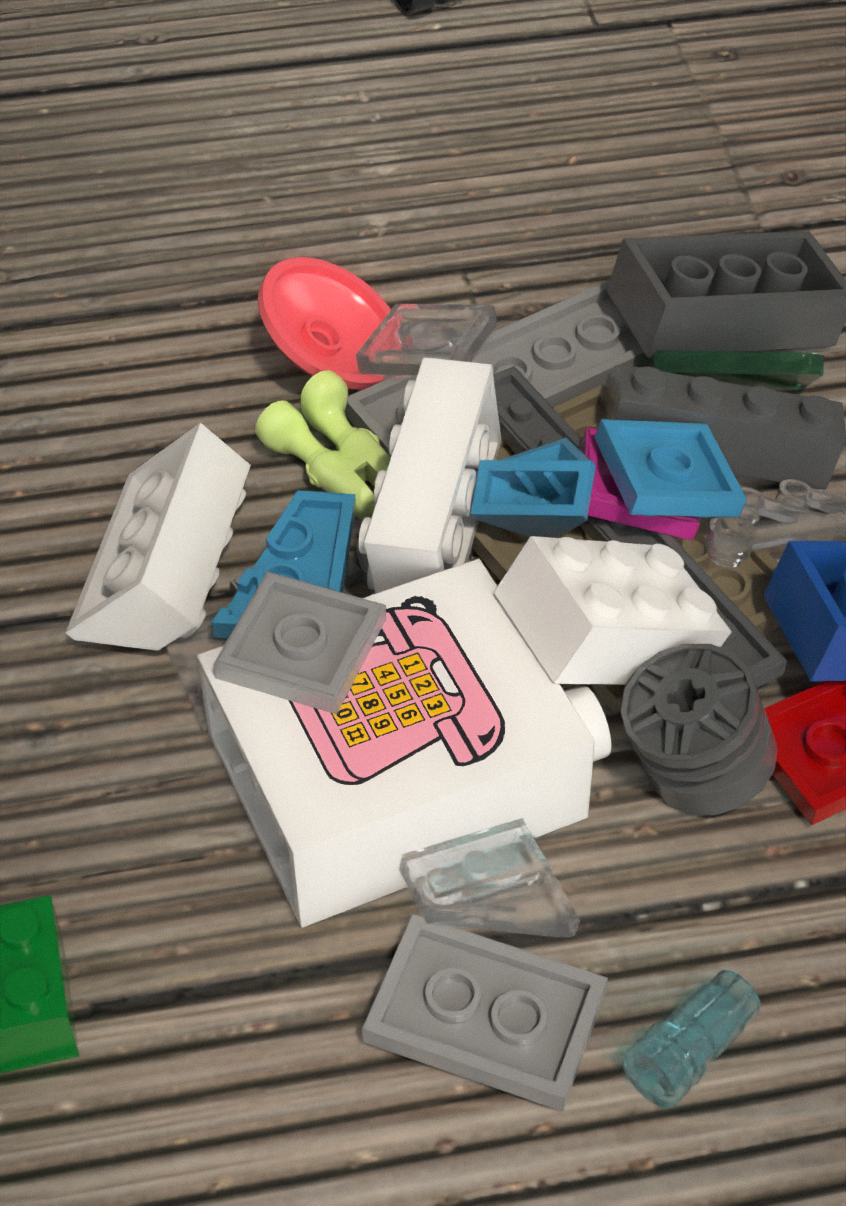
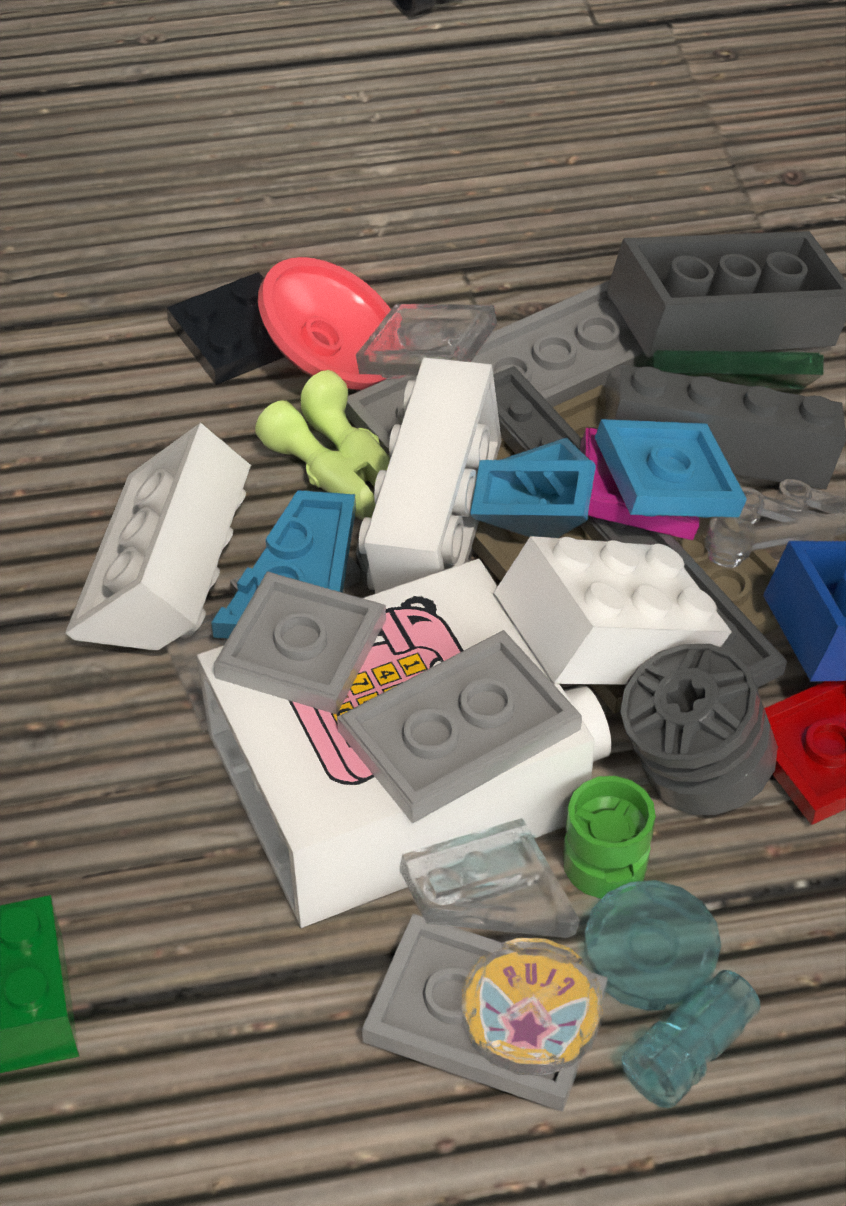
(225, 329): none -> black plate
(458, 725): none -> light grey tile
(531, 1007): none -> clear tile
(608, 834): none -> bright green wheel
(652, 943): none -> clear light blue tile

